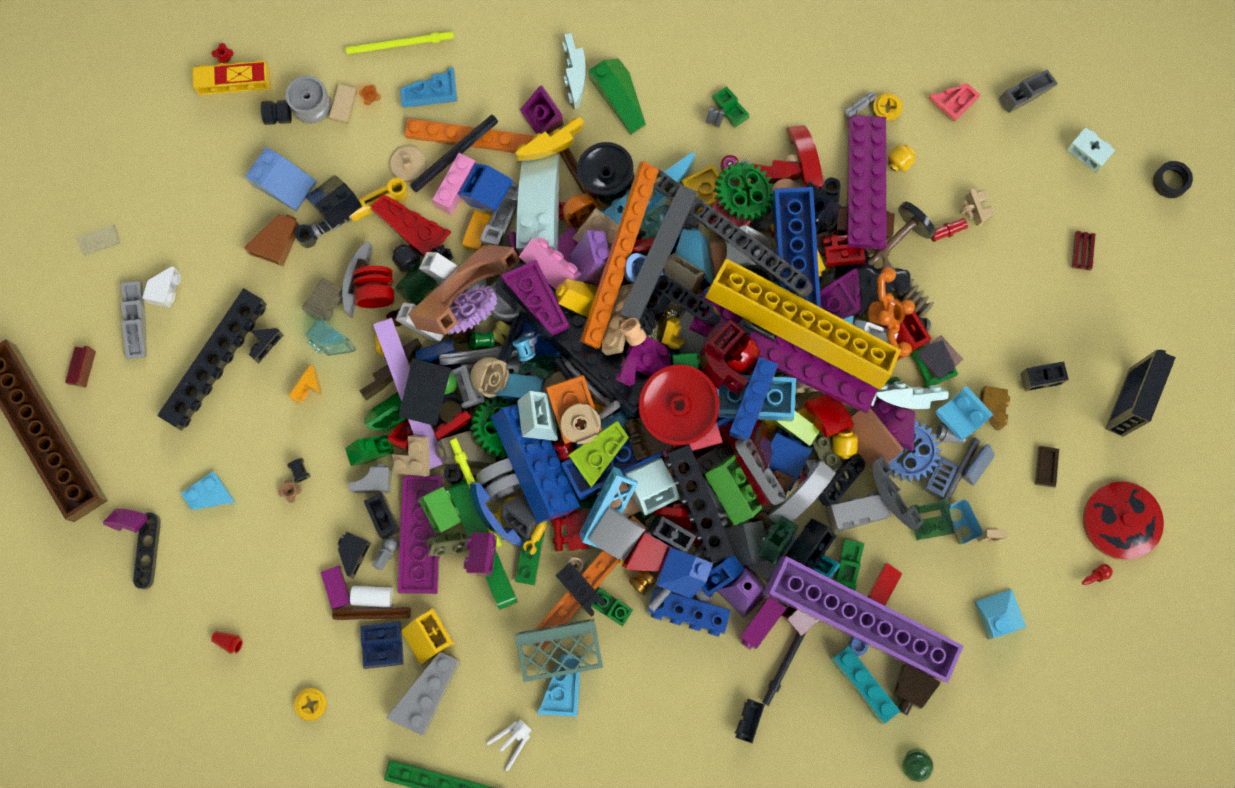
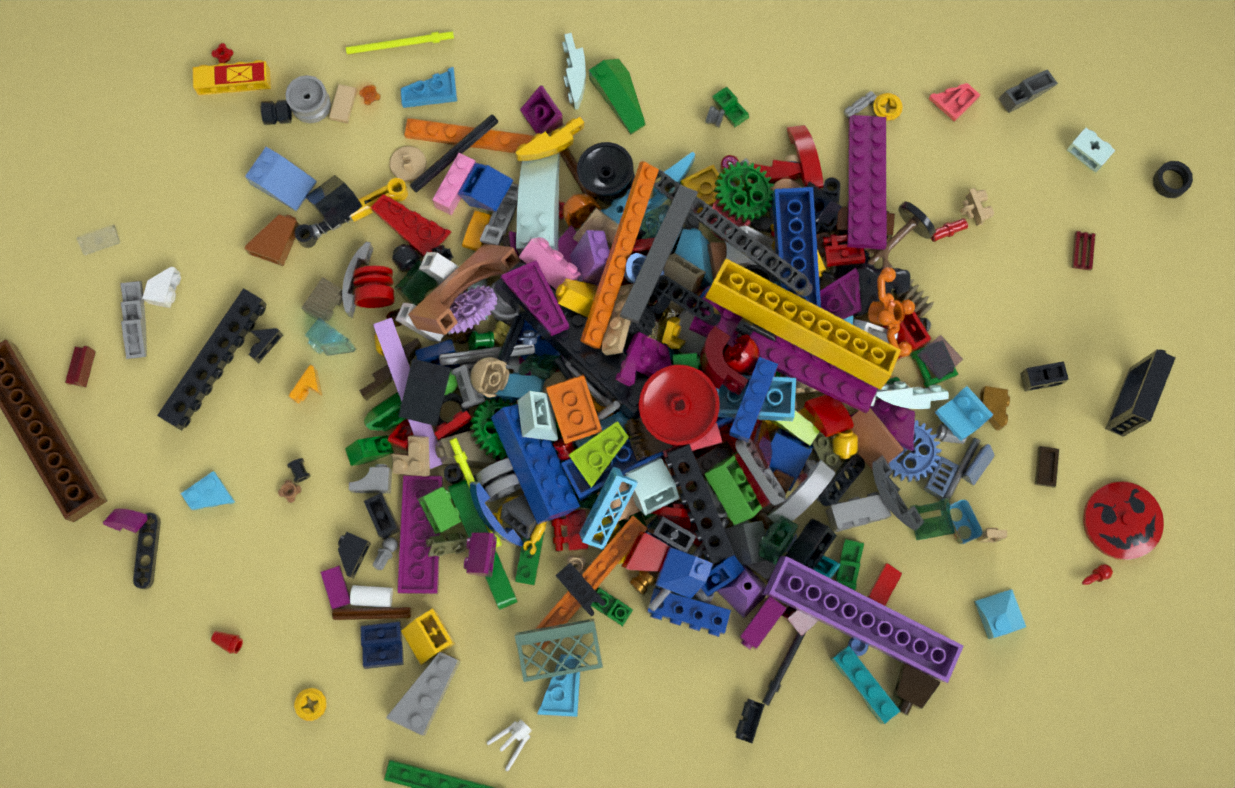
(523, 348): medium azure bush -> none
(590, 429): tan plate -> none
(616, 533): light grey slope -> none
(633, 332): light nougat wheel -> none
(717, 349): dark red tile -> none
(901, 158): yellow head -> none
(917, 765): clear green hair -> none

